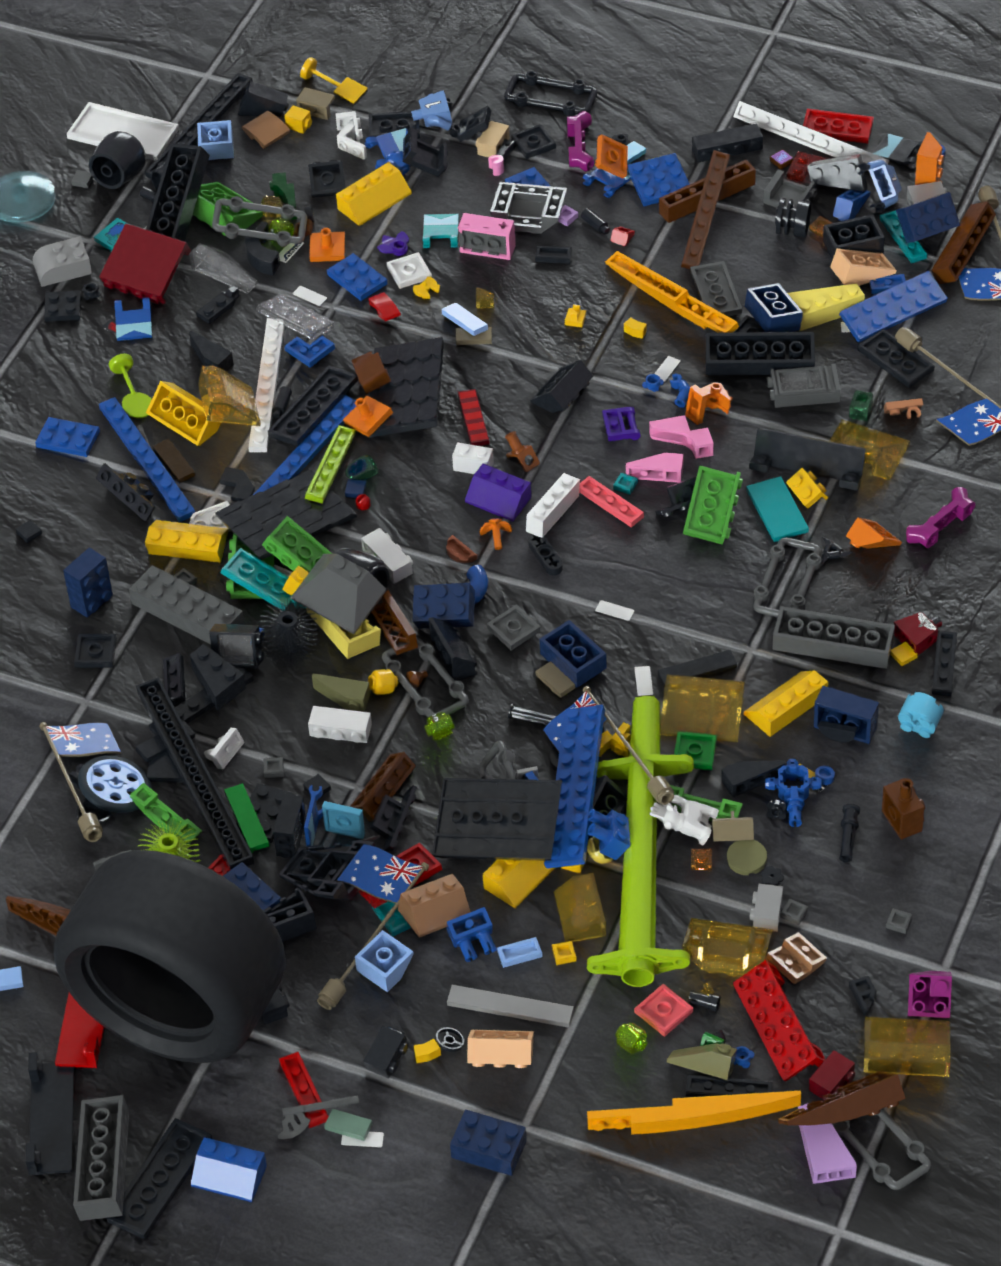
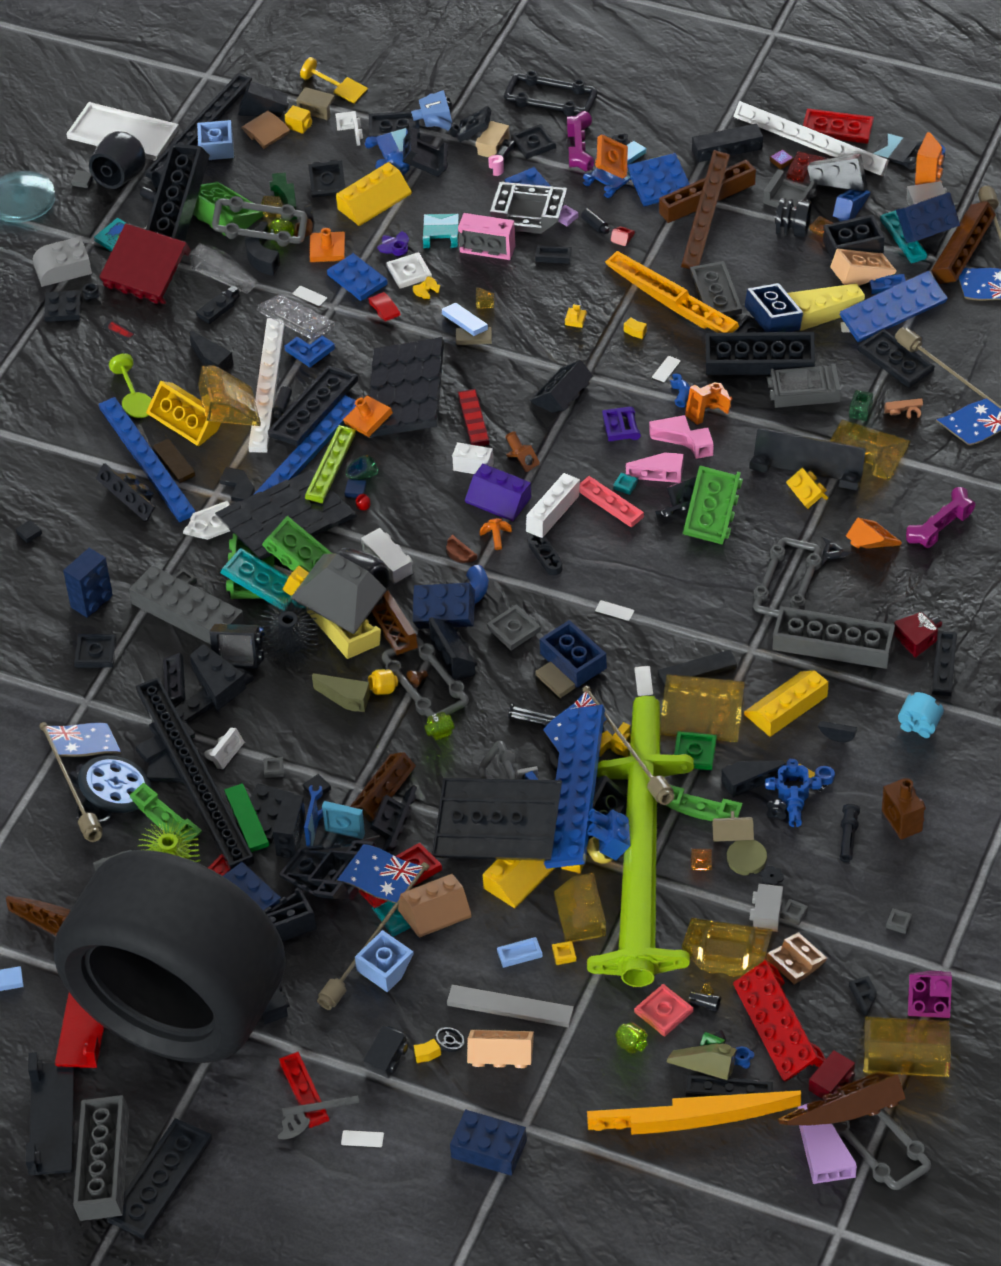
(67, 437): blue plate -> none
(133, 323): blue flag -> none
(186, 541): yellow slope -> none
(228, 1169): slope -> none
(289, 251): white sticker -> none
(339, 724): white brick -> none
(346, 142): white bracket -> none
(348, 1124): sand green tile -> none
(370, 371): reddish brown piece -> none
(469, 928): blue brick -> none
(653, 382): blue plate -> none
(692, 819): white animal -> none
(777, 509): teal tile -> none
(848, 710): dark blue brick -> none
(884, 181): medium blue torso -> none
(903, 654): yellow tile -> none

